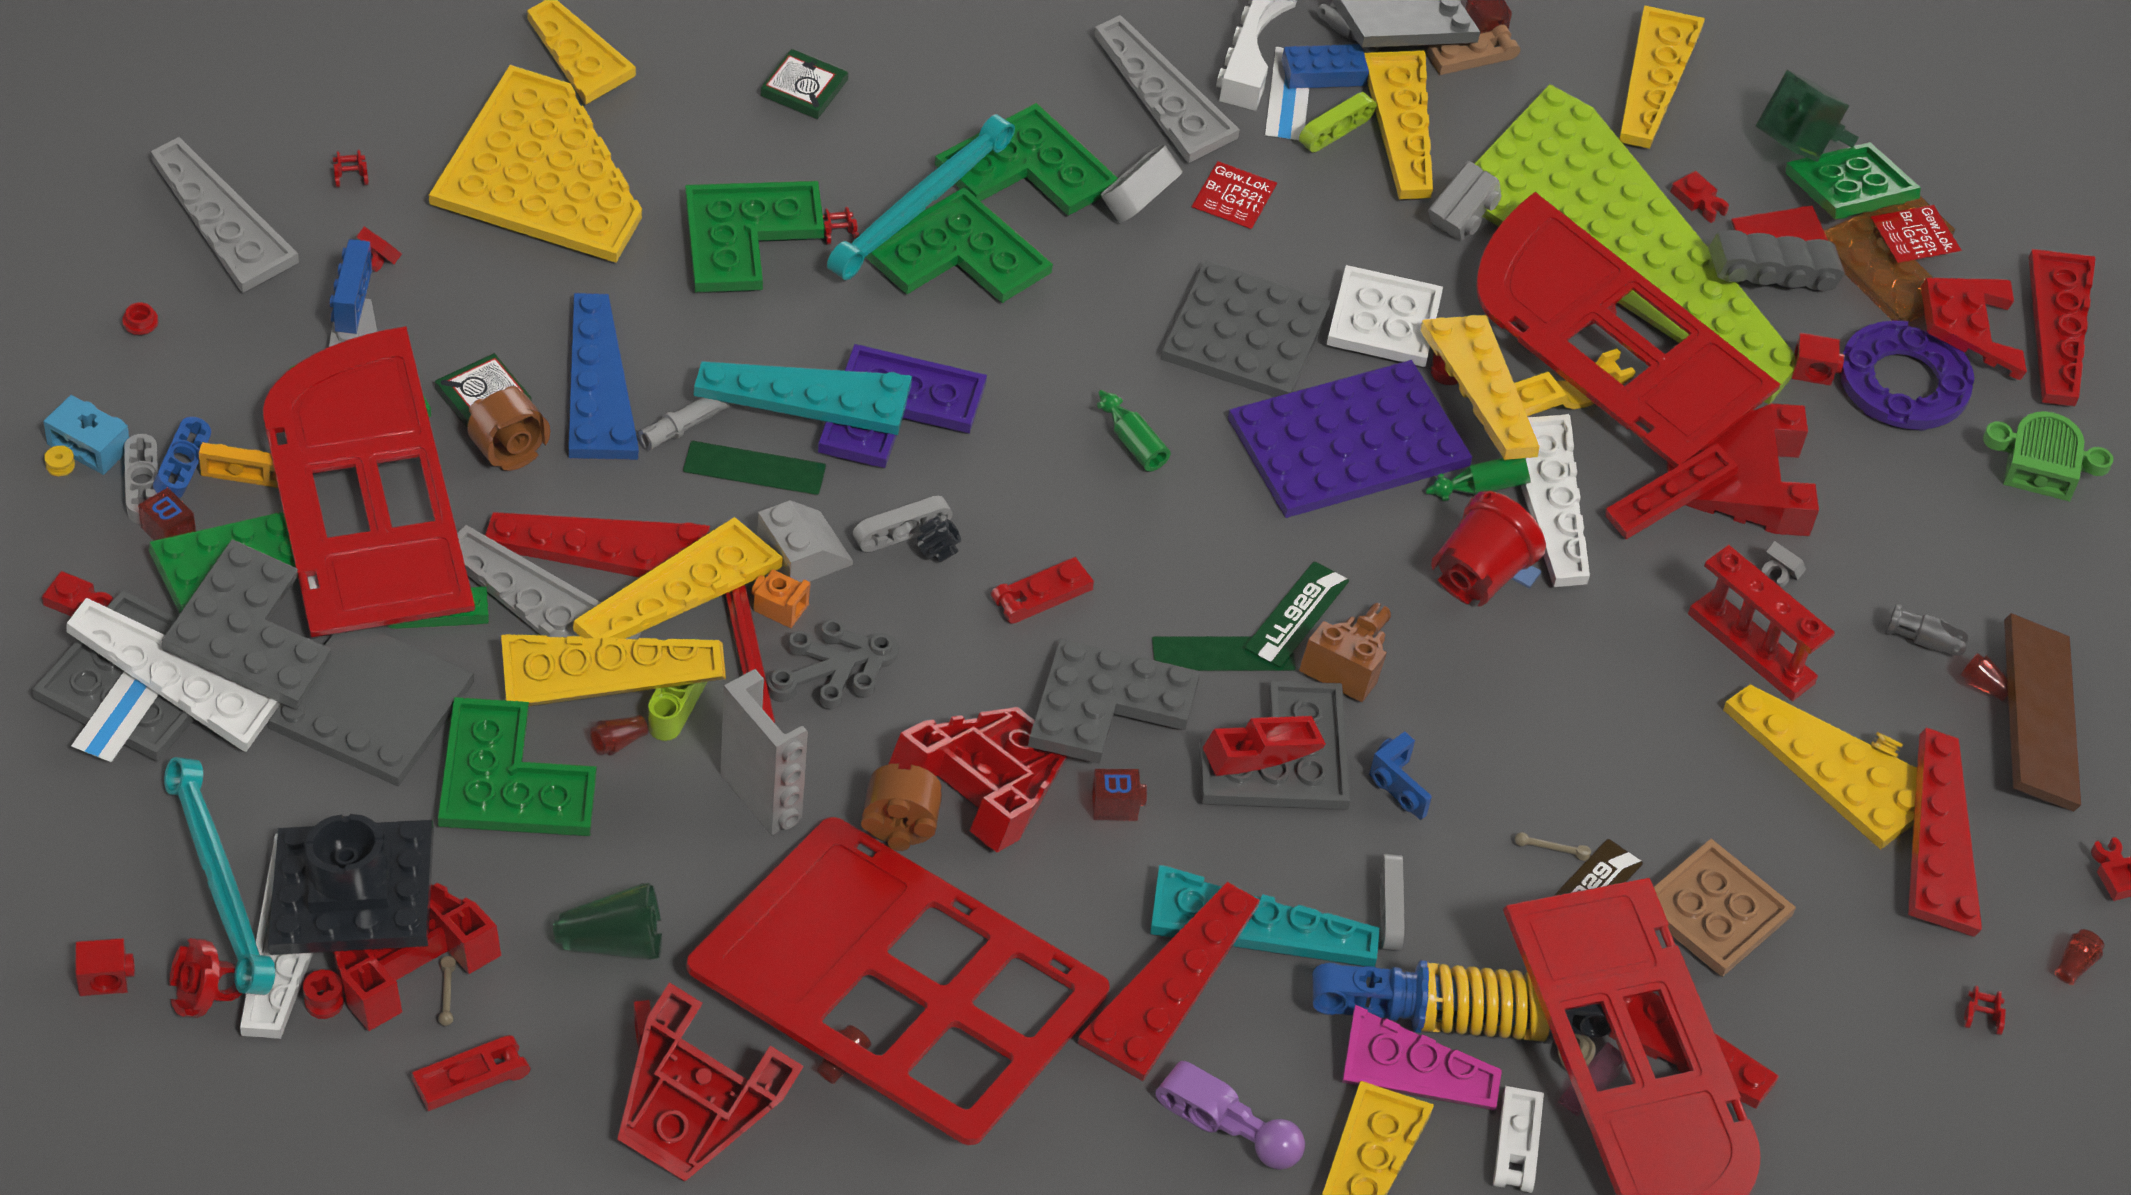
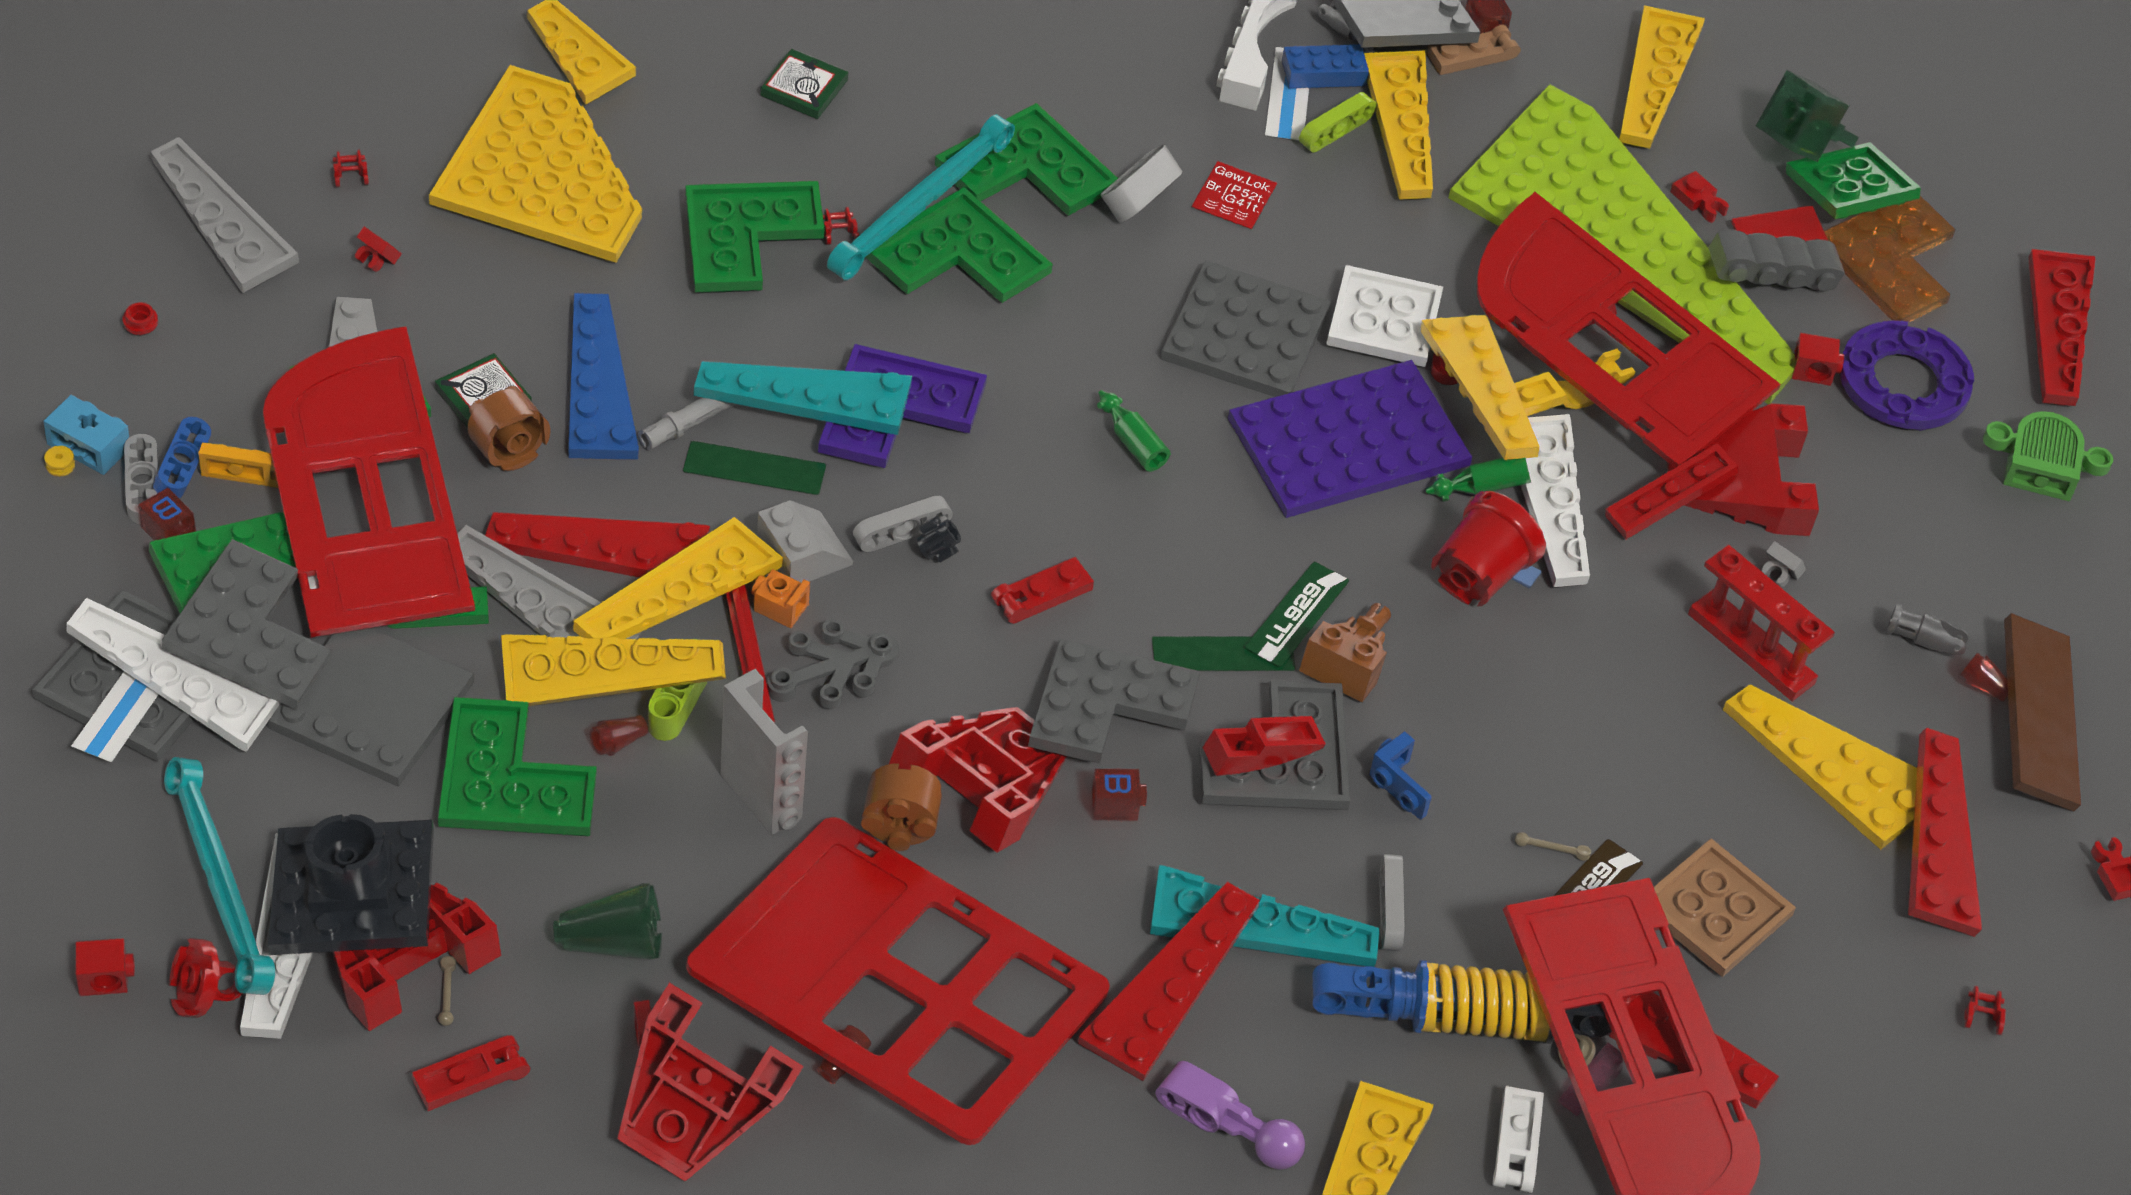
(69, 592): red plate -> none
(330, 1001): red wheel -> none
(351, 286): blue piece -> none
(1174, 102): light grey wing -> none
(1416, 1064): dark pink wing -> none
(1465, 201): light grey brick -> none
(1887, 744): yellow piece -> none
(1916, 233): red sticker -> none
(1959, 317): red wing -> none
(2080, 954): clear red cone -> none

